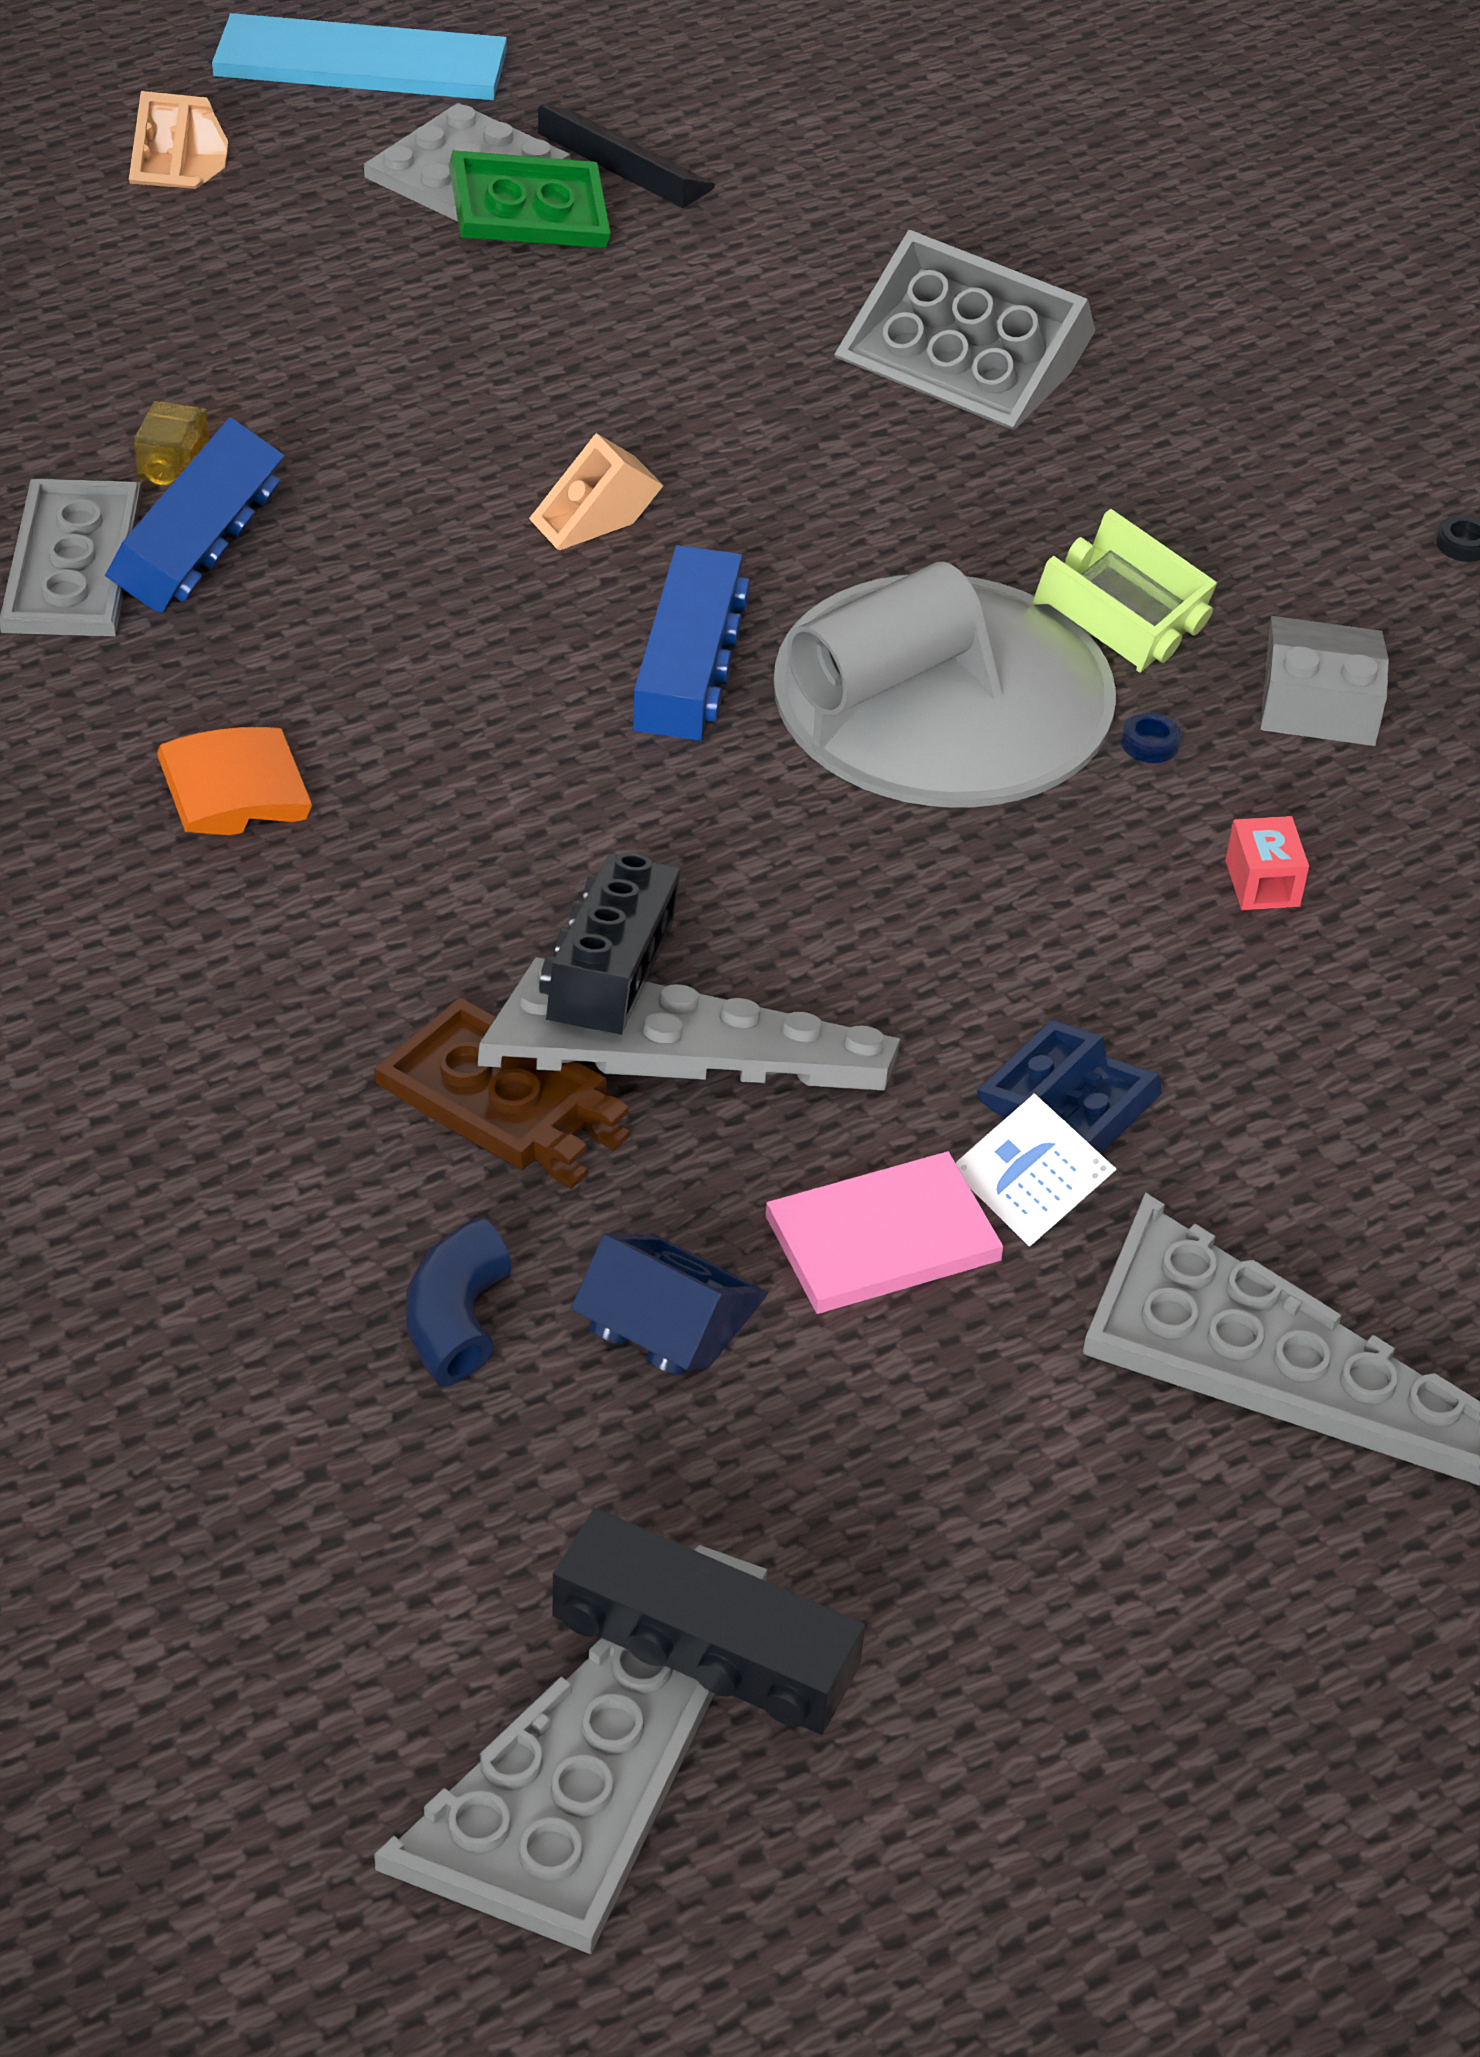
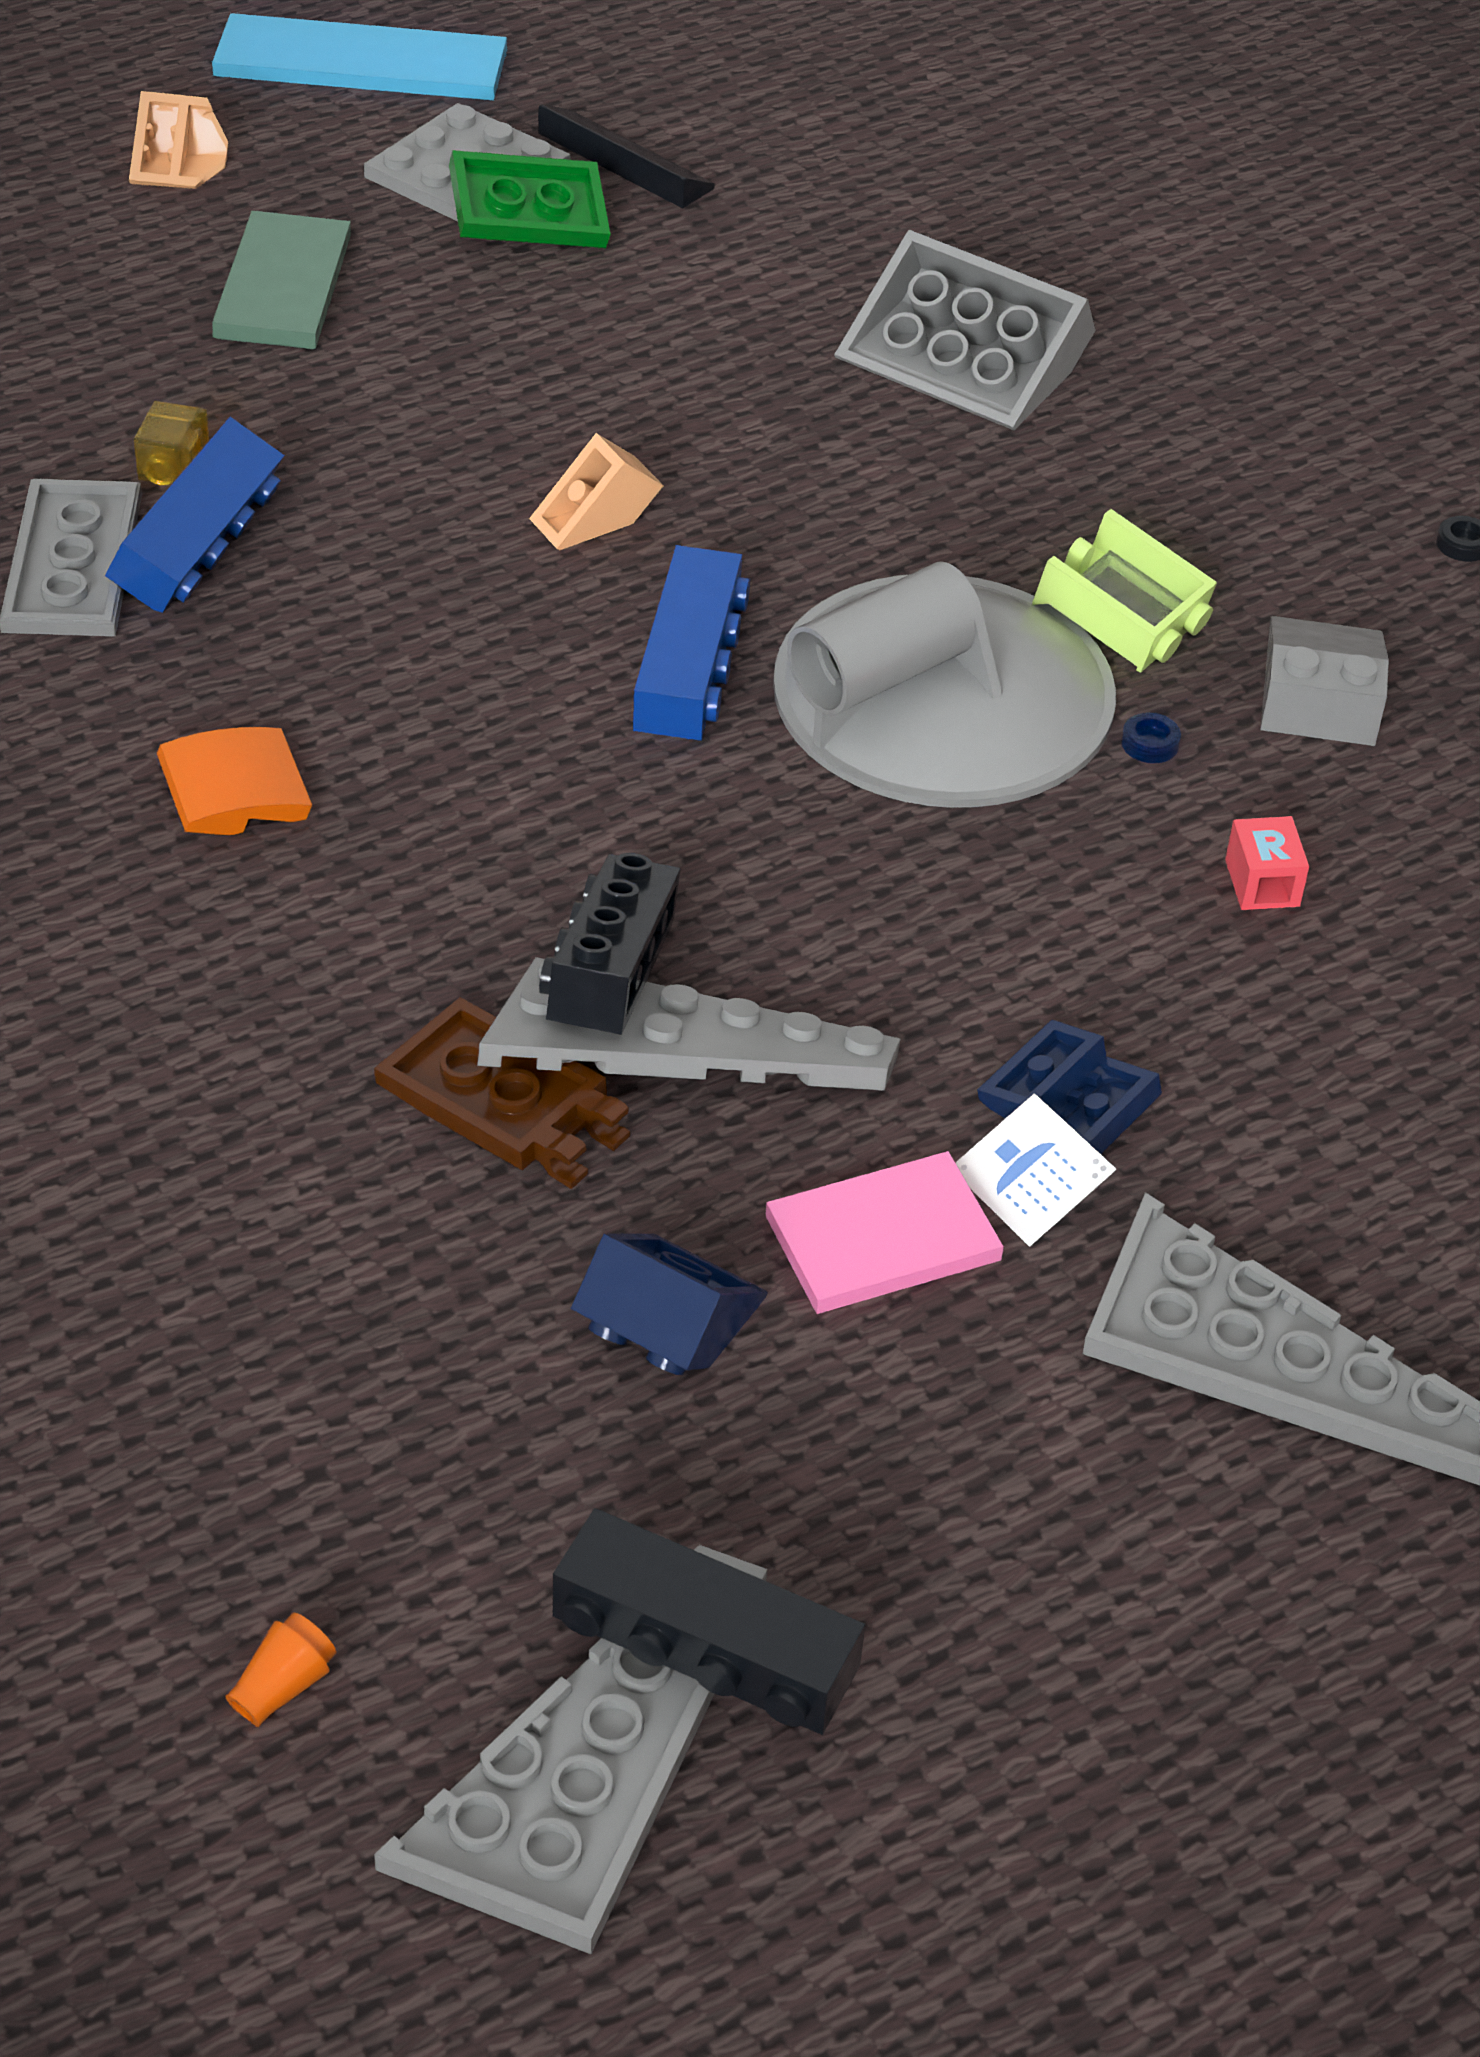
(282, 280): none -> sand green tile
(283, 1666): none -> orange cone
(443, 1300): dark blue cylinder -> none

